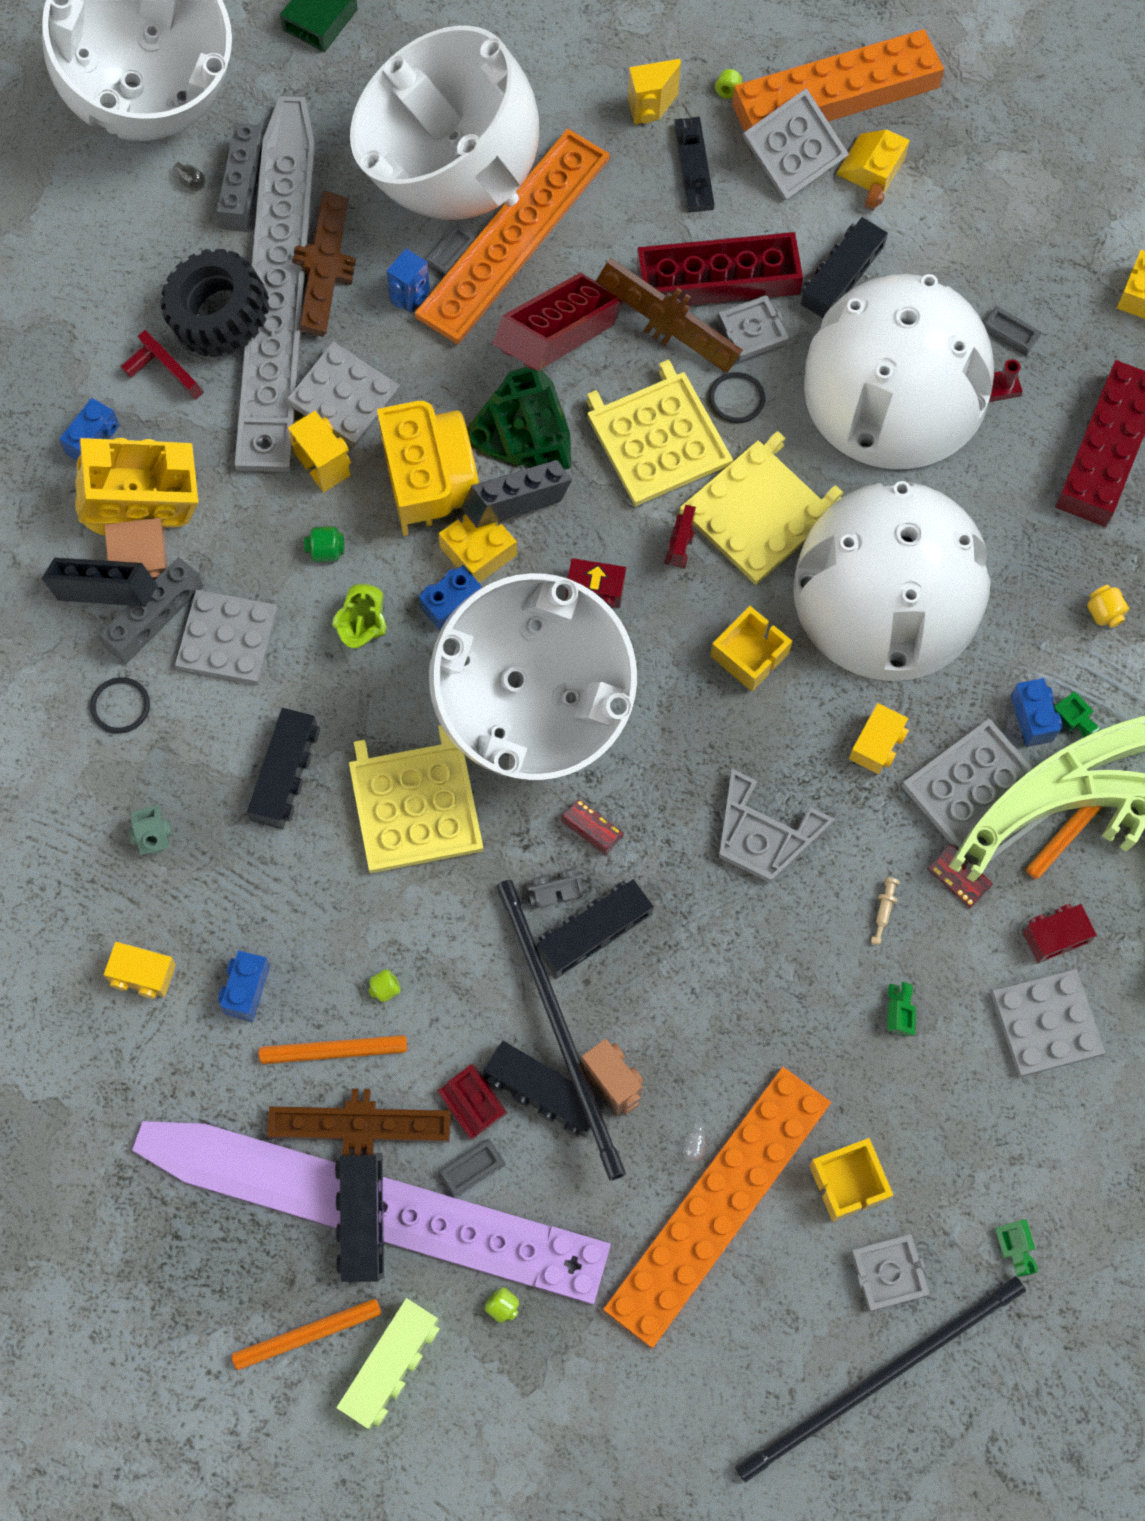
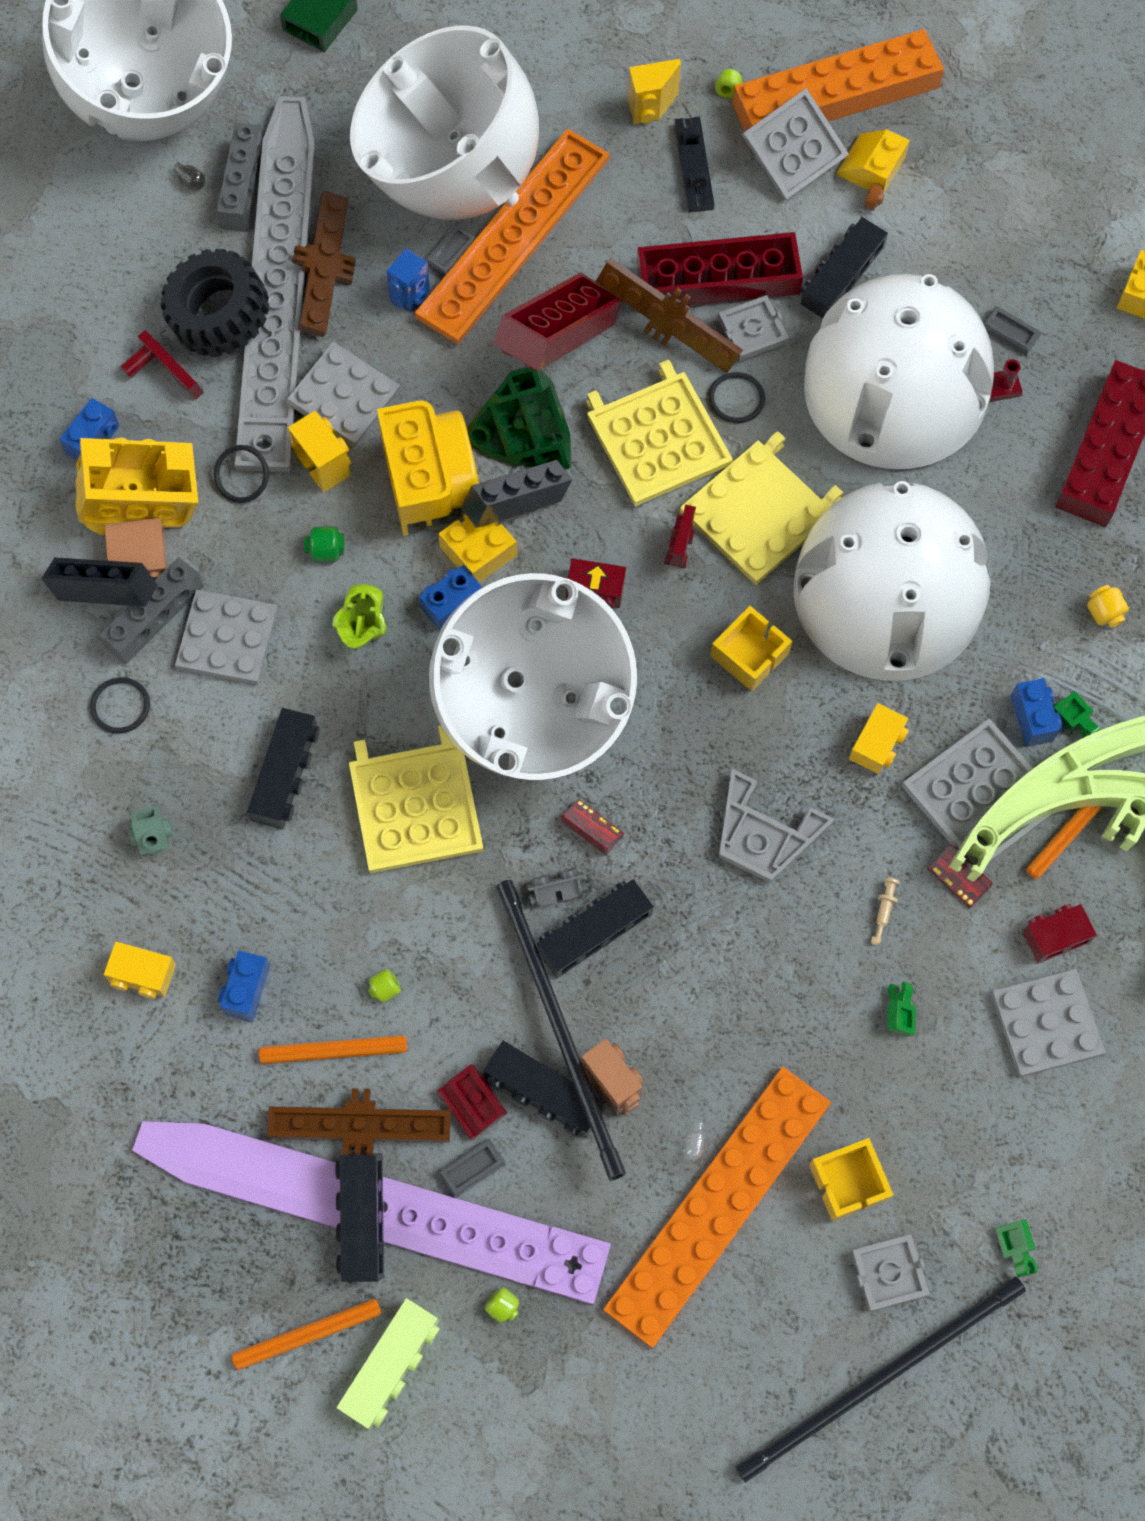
(217, 471): none -> black tyre

